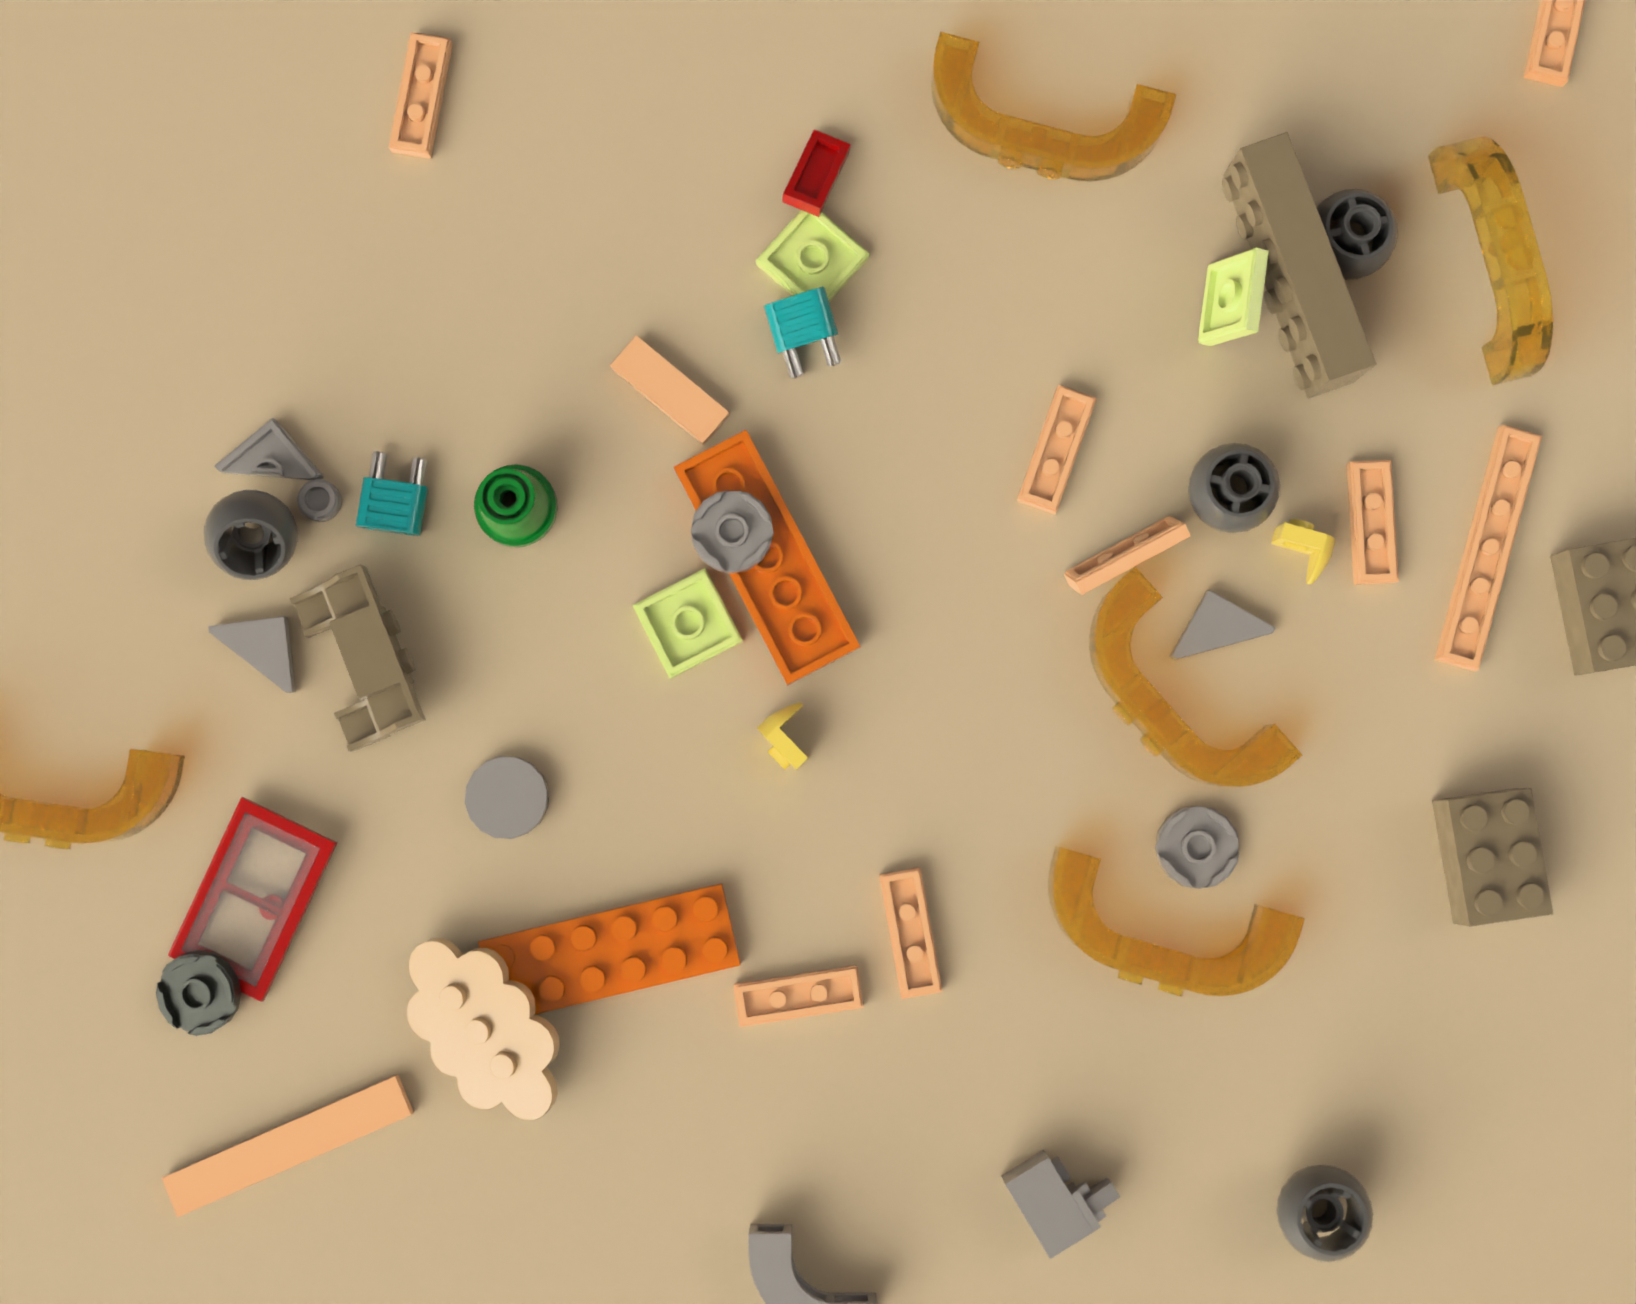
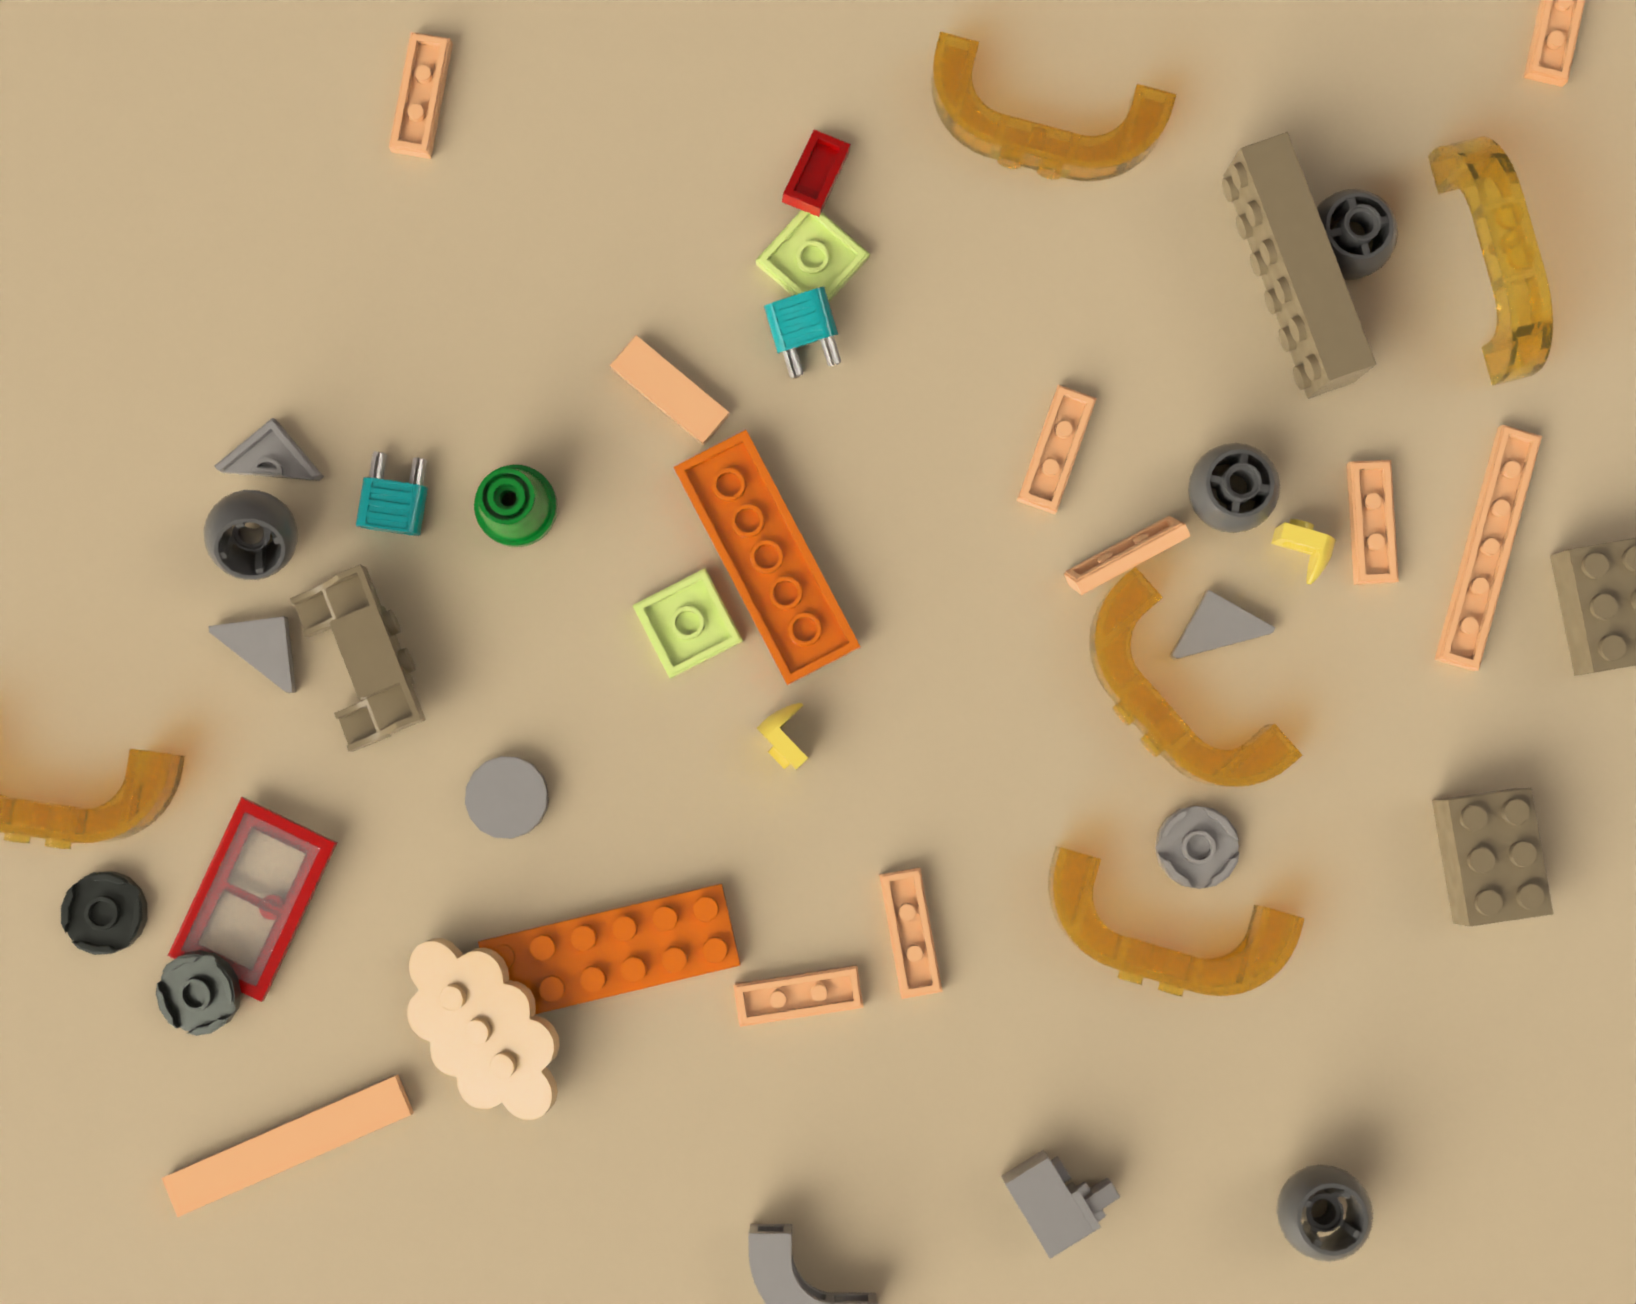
(104, 913): none -> pearl dark grey tile
(319, 500): light grey tile -> none
(732, 531): light grey tile -> none
(1233, 297): yellowish green tile -> none

